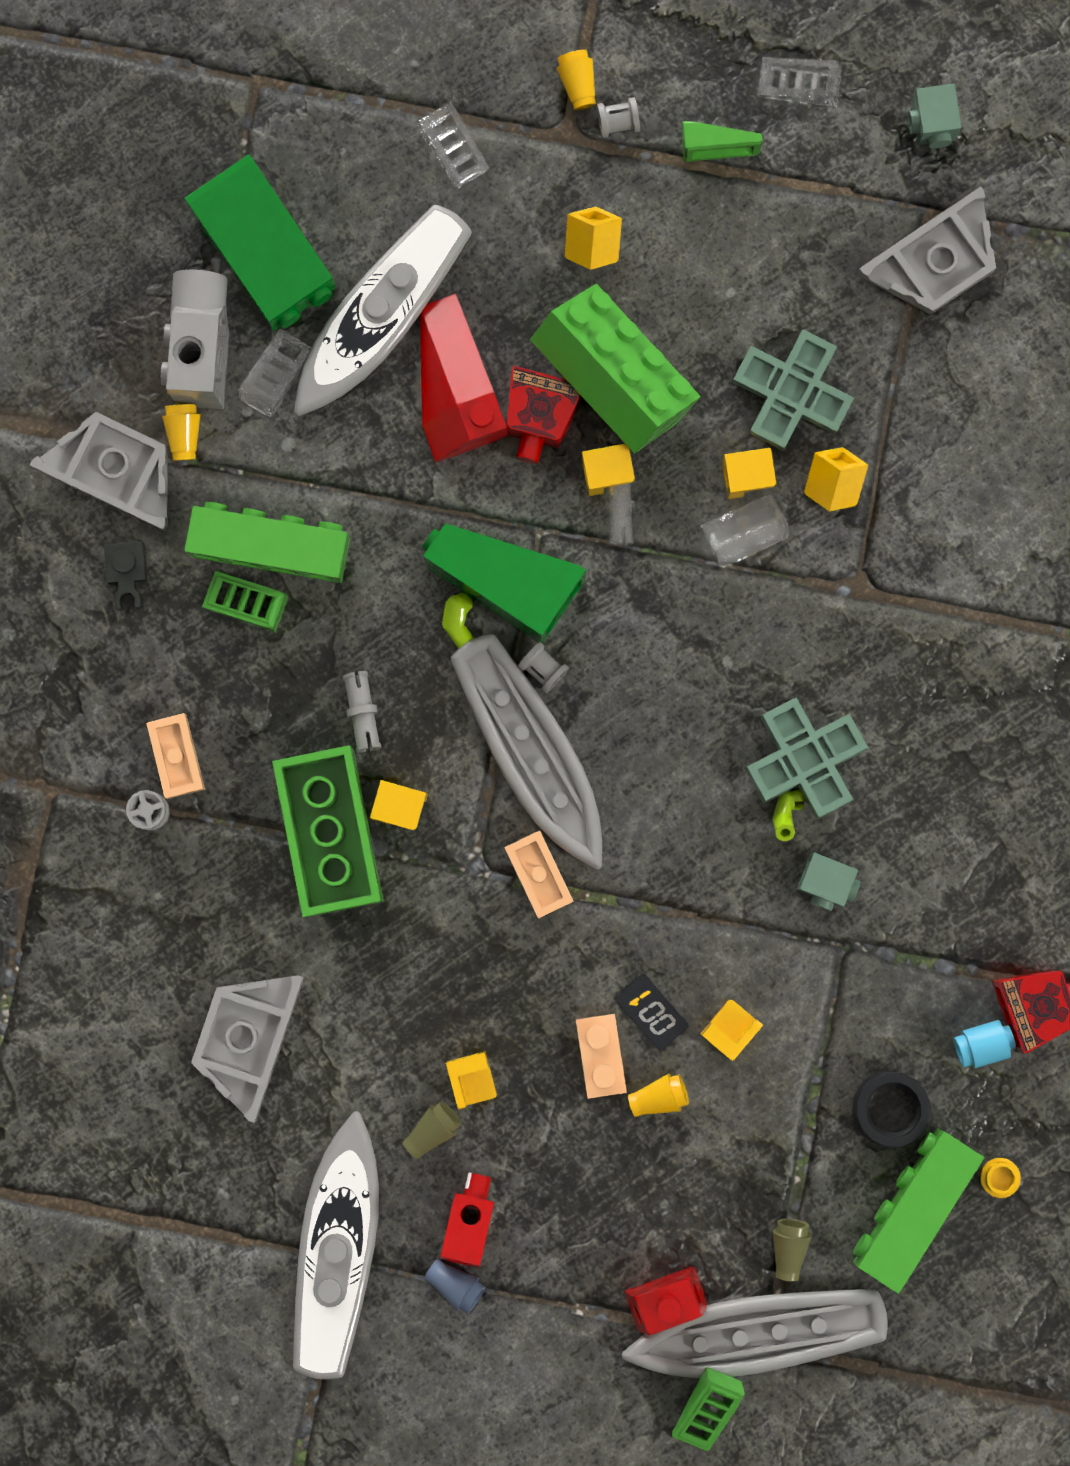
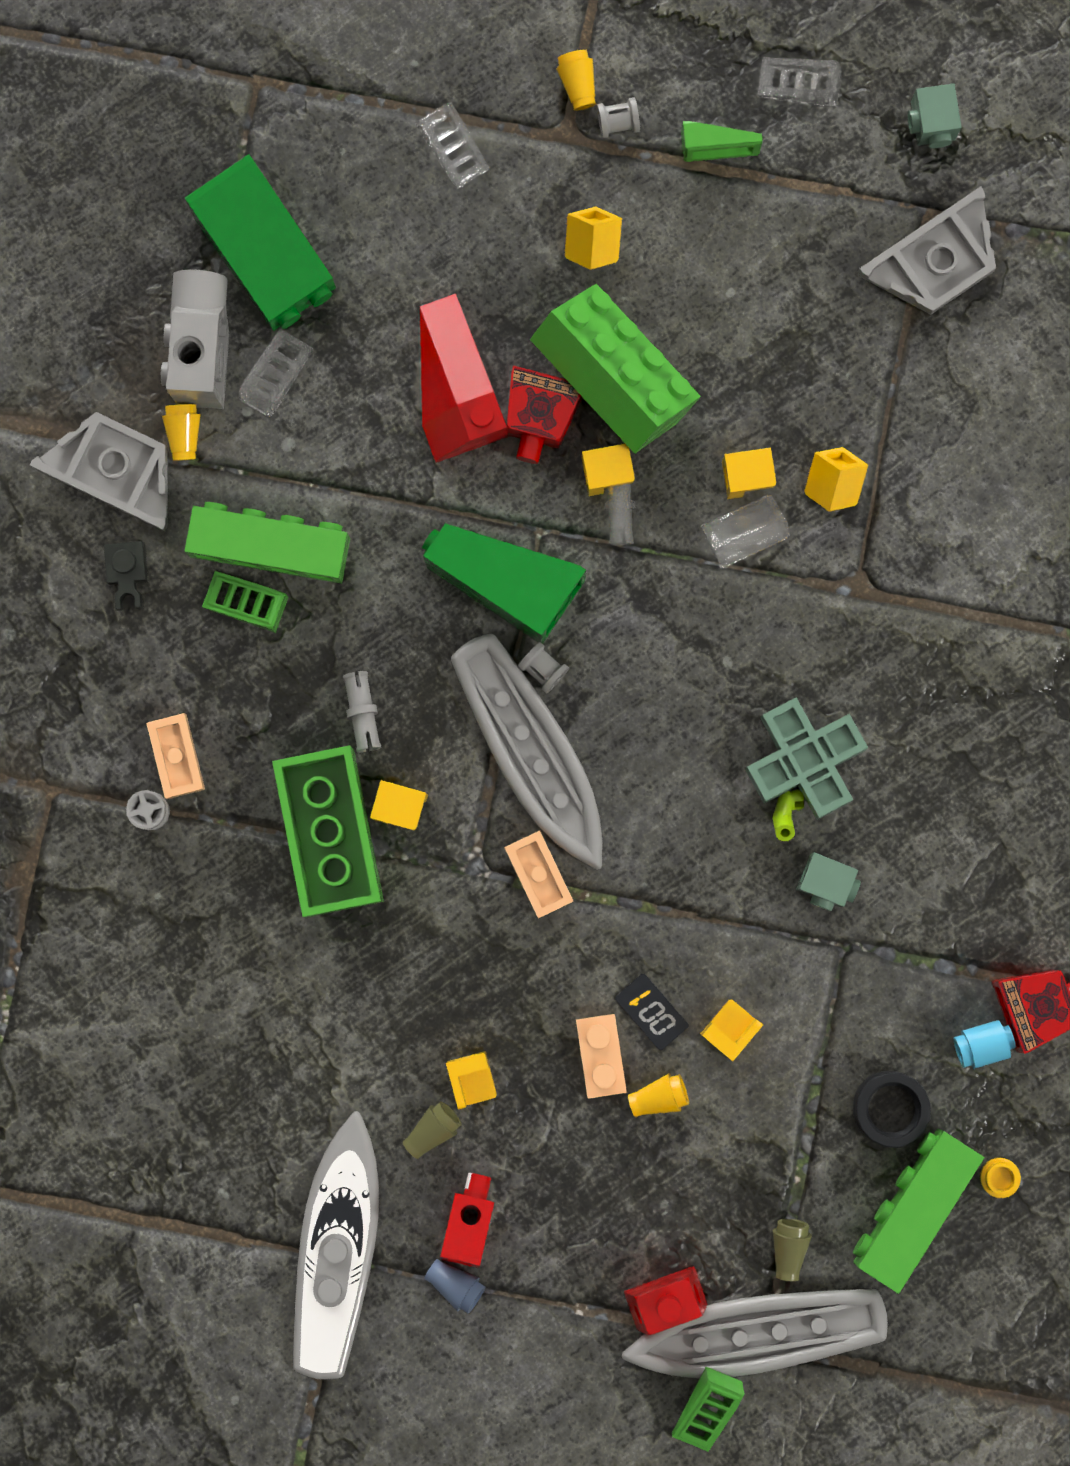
(245, 1039): light grey wing -> none
(380, 308): piece -> none
(454, 618): lime arm -> none
(793, 390): sand green plate -> none

